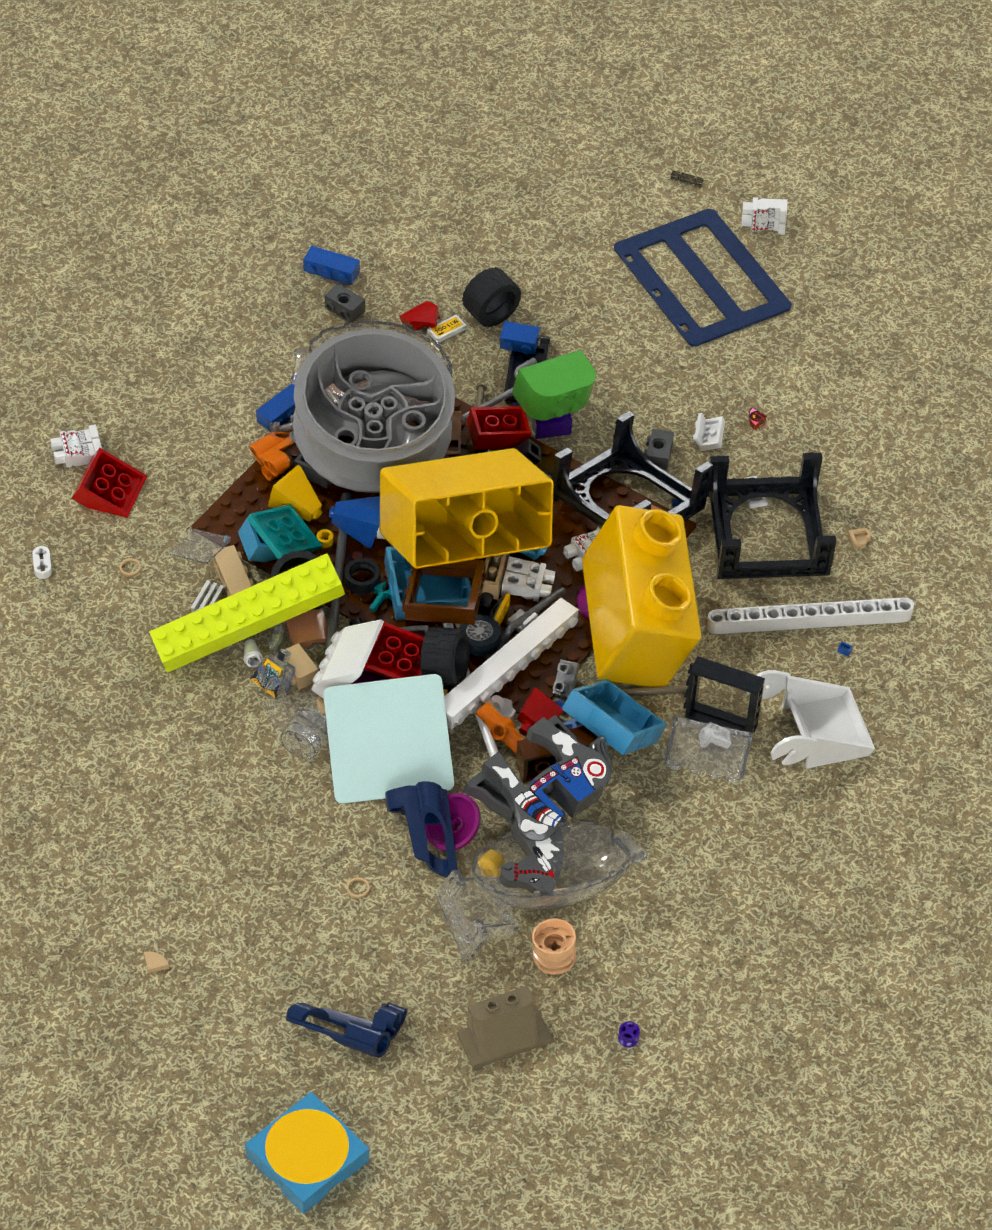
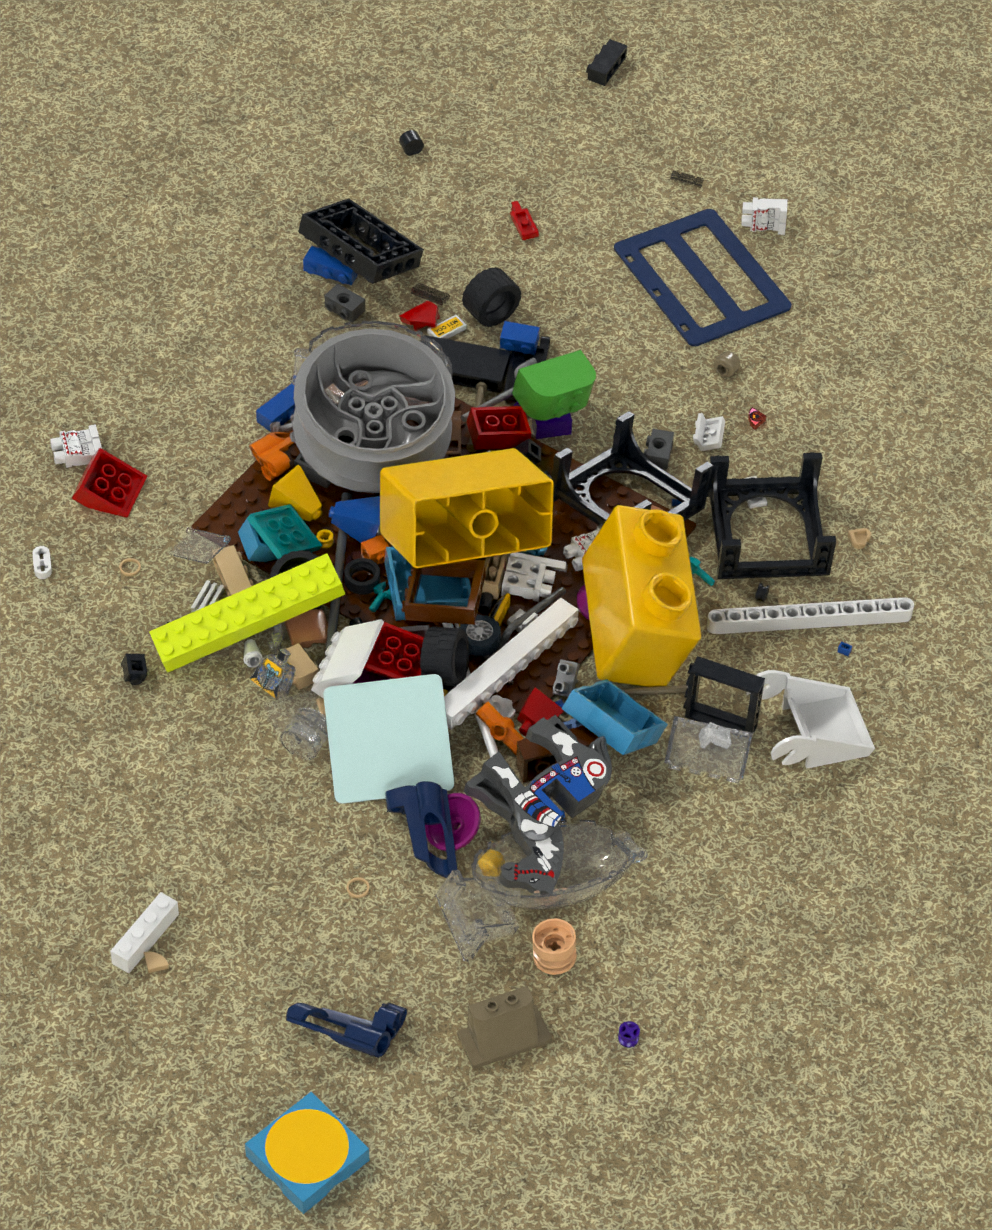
(134, 668): none -> black brick
(144, 932): none -> white brick
(325, 230): none -> black brick
(375, 549): none -> orange brick
(411, 142): none -> black piece
(430, 294): none -> clear smoke tile
(476, 364): none -> black brick
(523, 222): none -> red hinge
(550, 563): none -> white tile
(606, 62): none -> black brick
(695, 568): none -> teal bar
(726, 364): none -> dark tan head
(762, 592): none -> black bush

